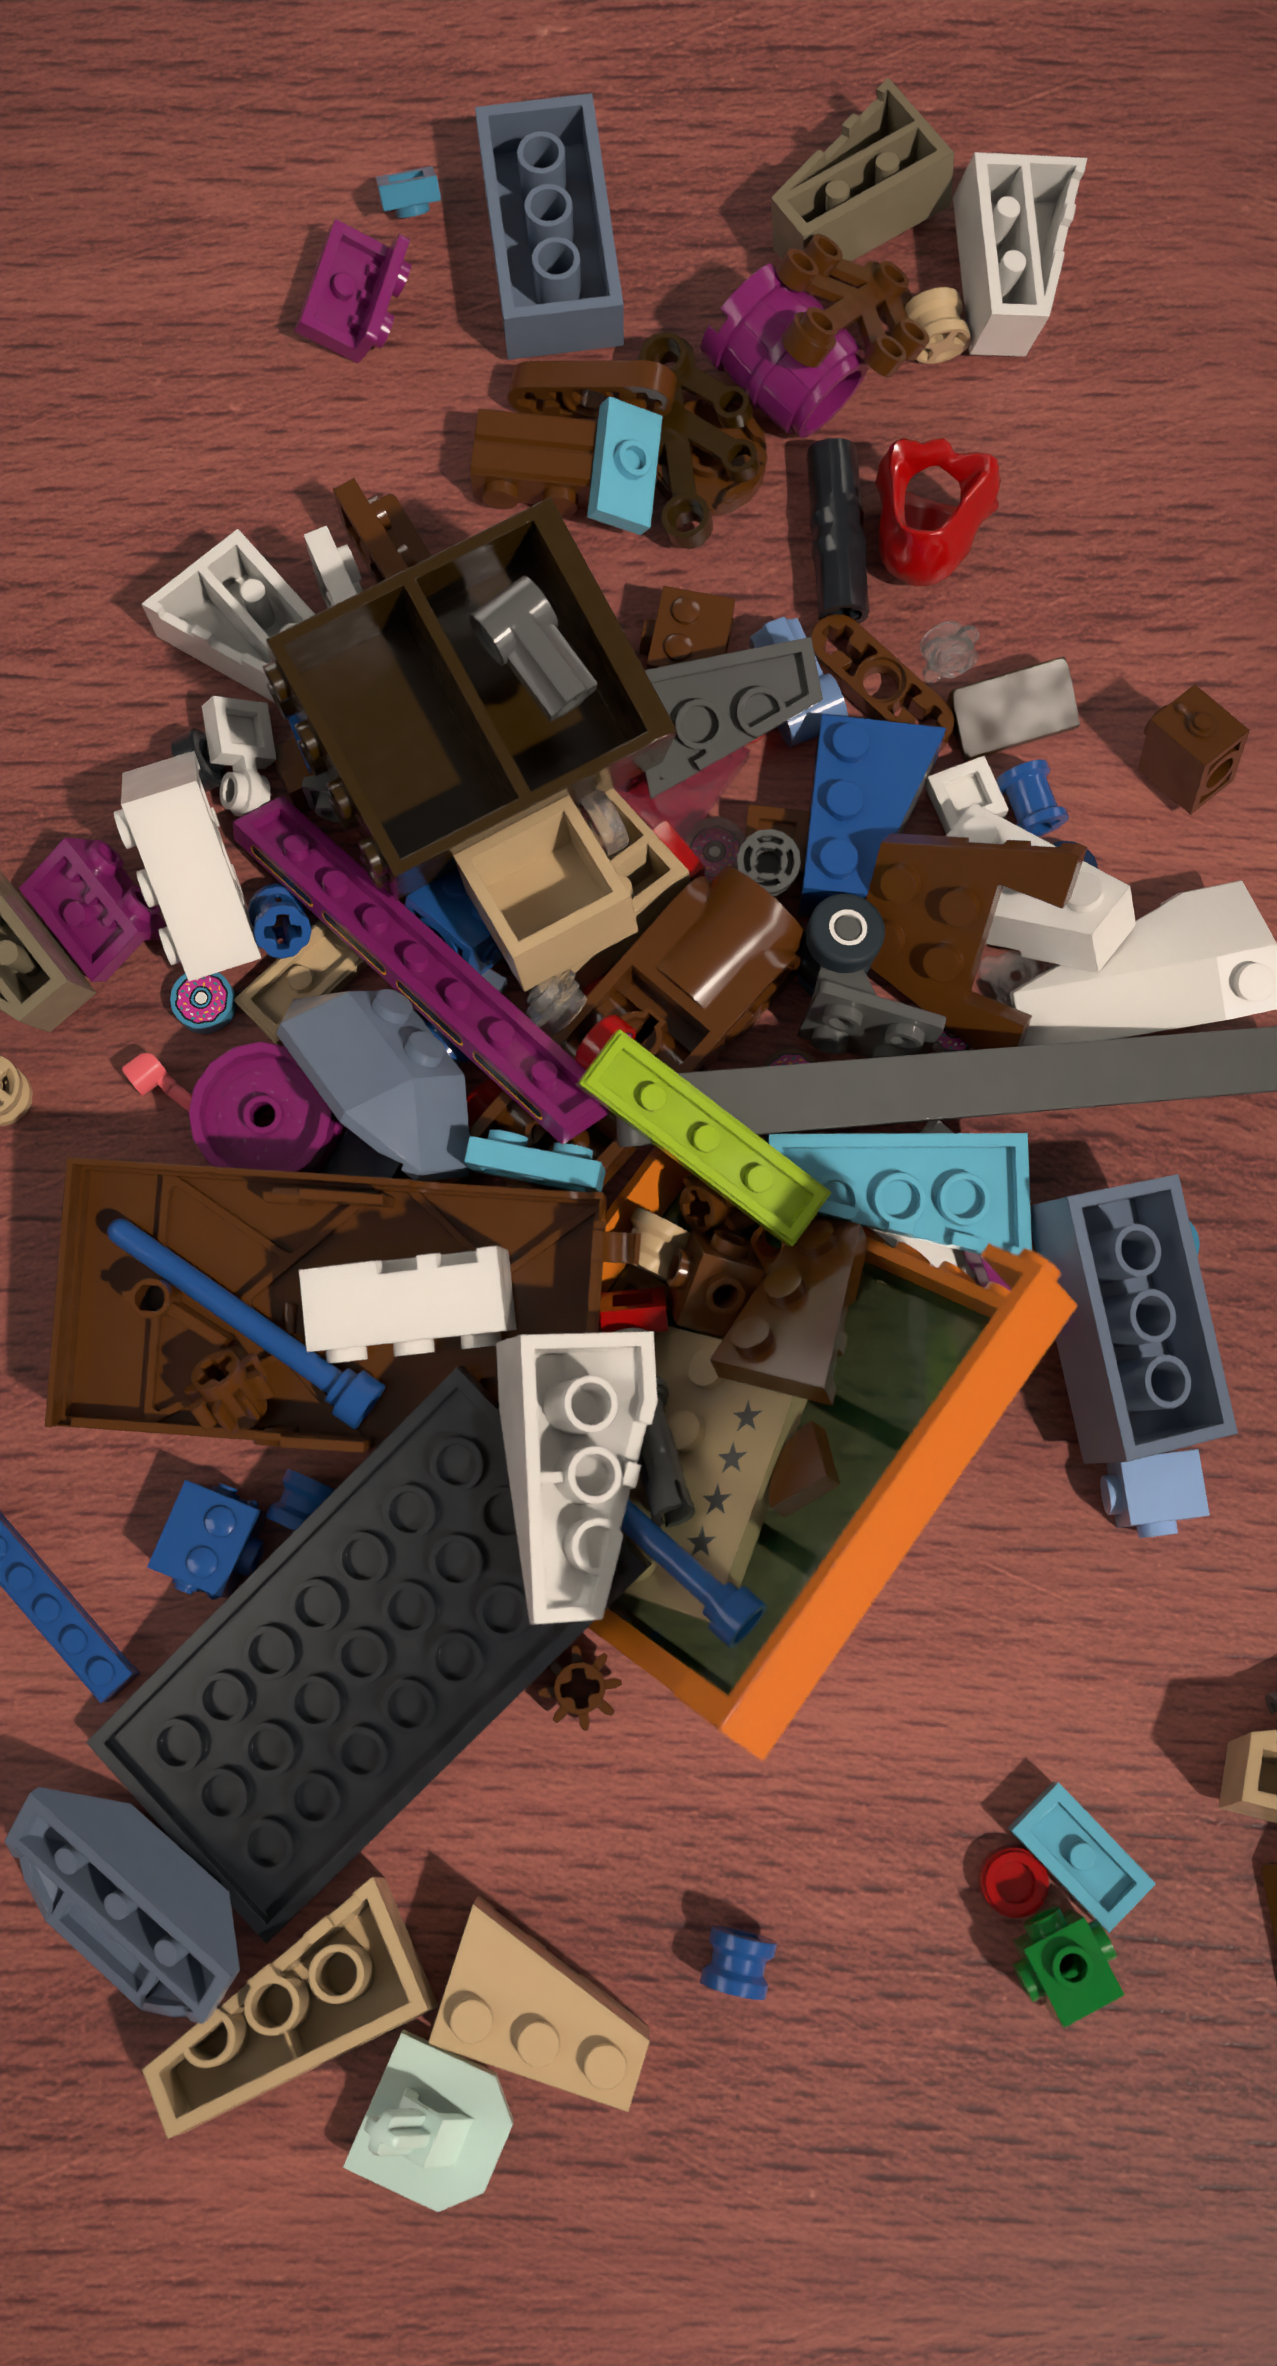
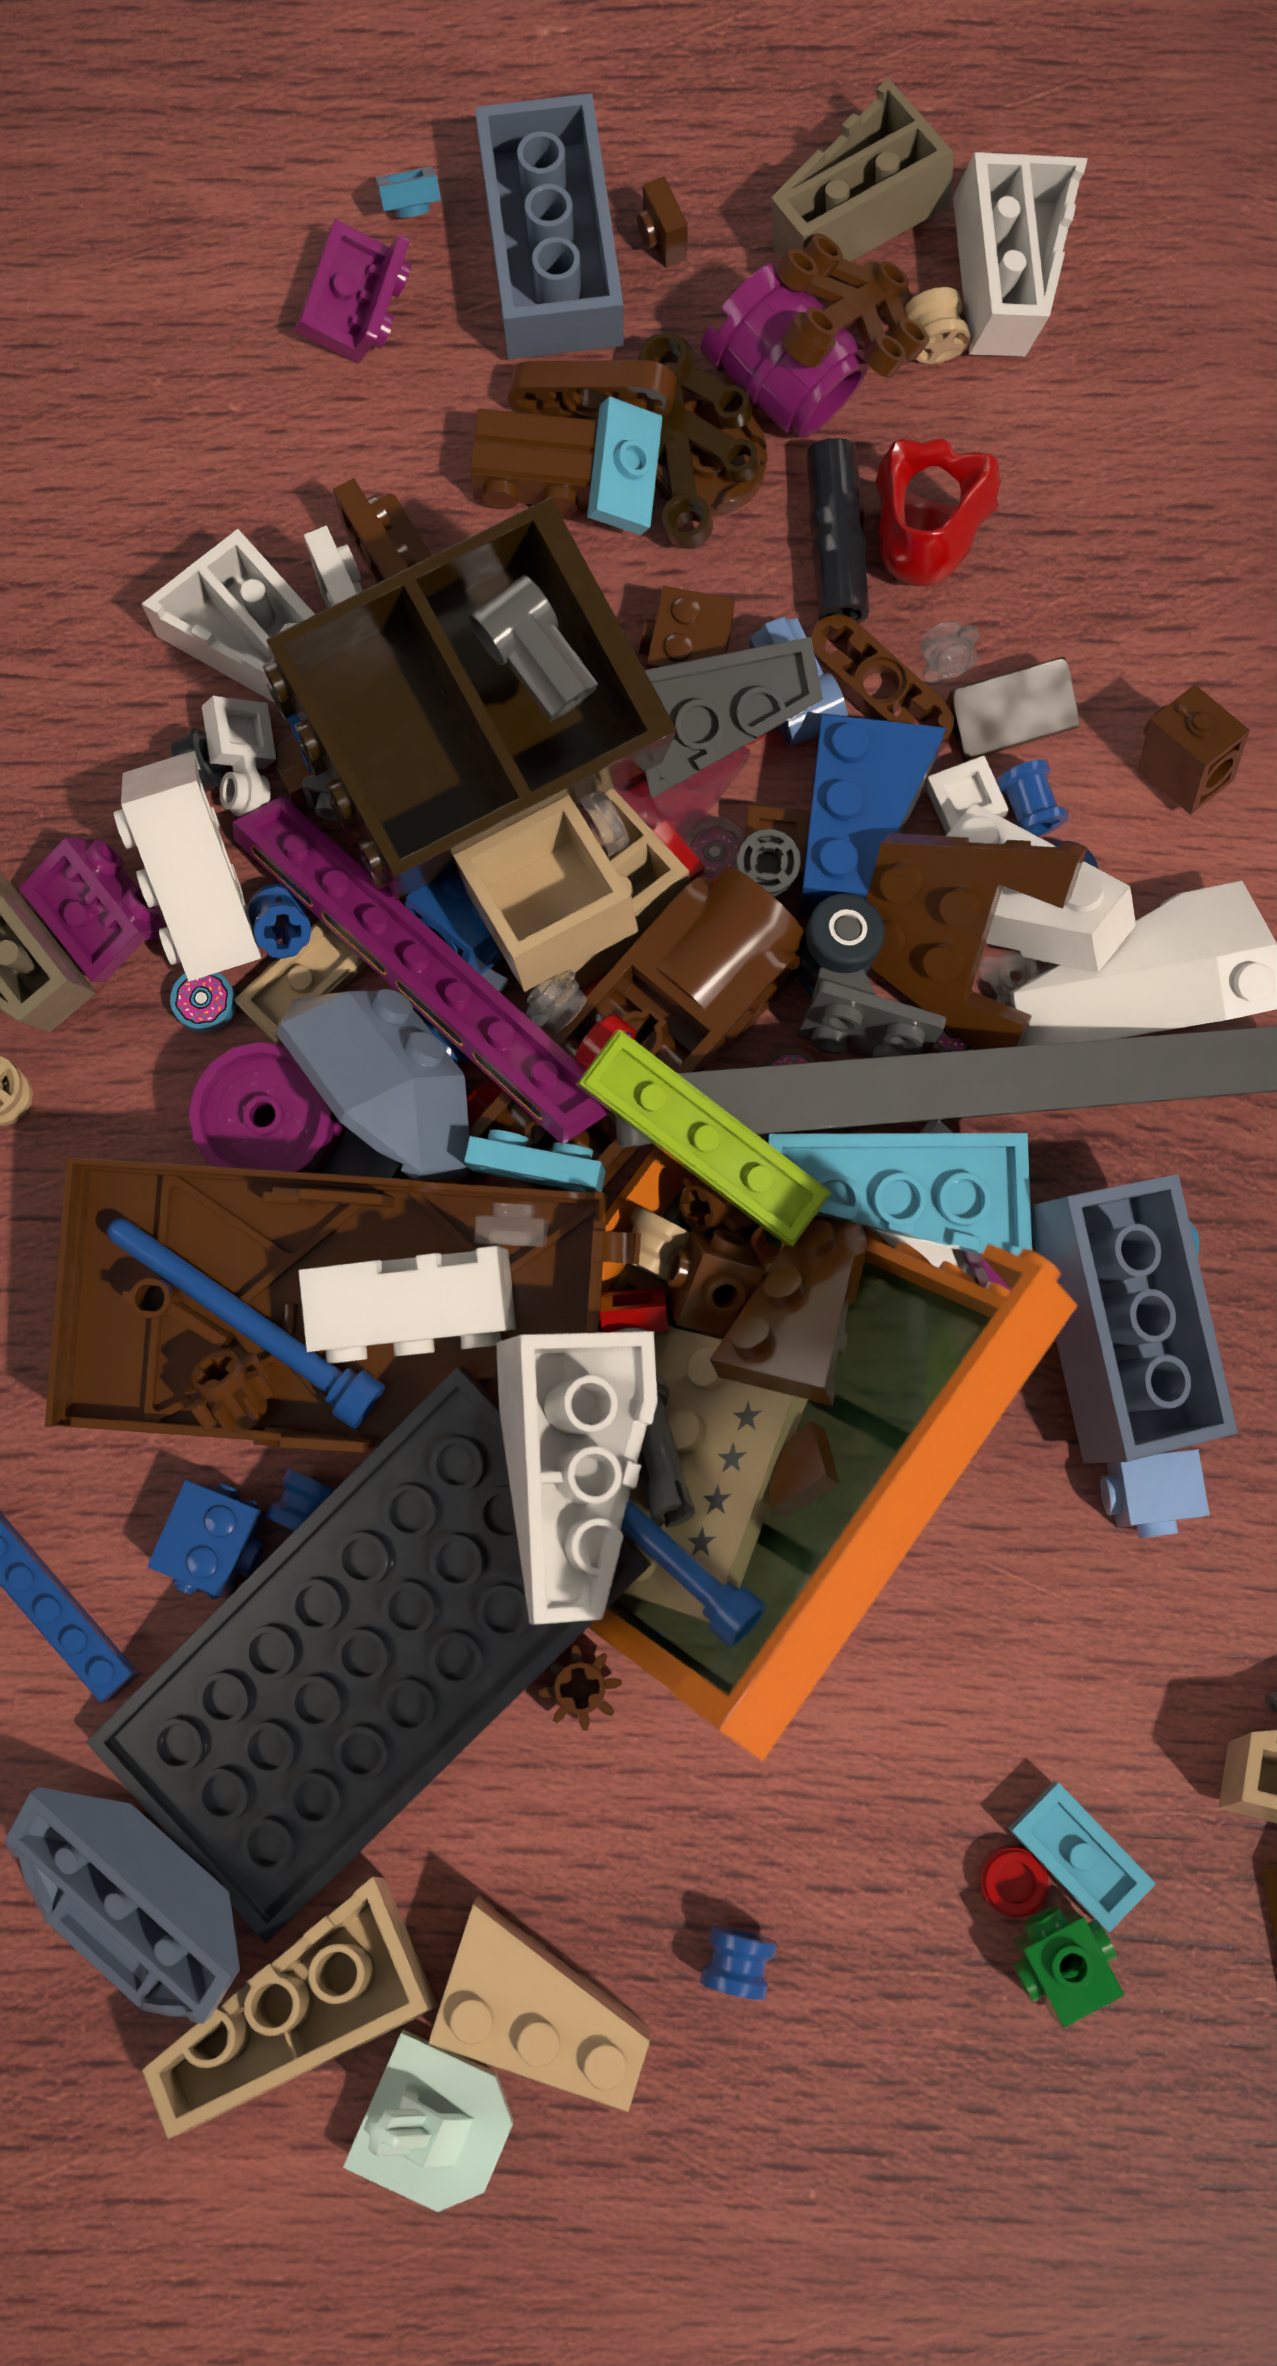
(147, 1072): coral hand -> none
(511, 1226): none -> clear plate
(663, 223): none -> reddish brown plate

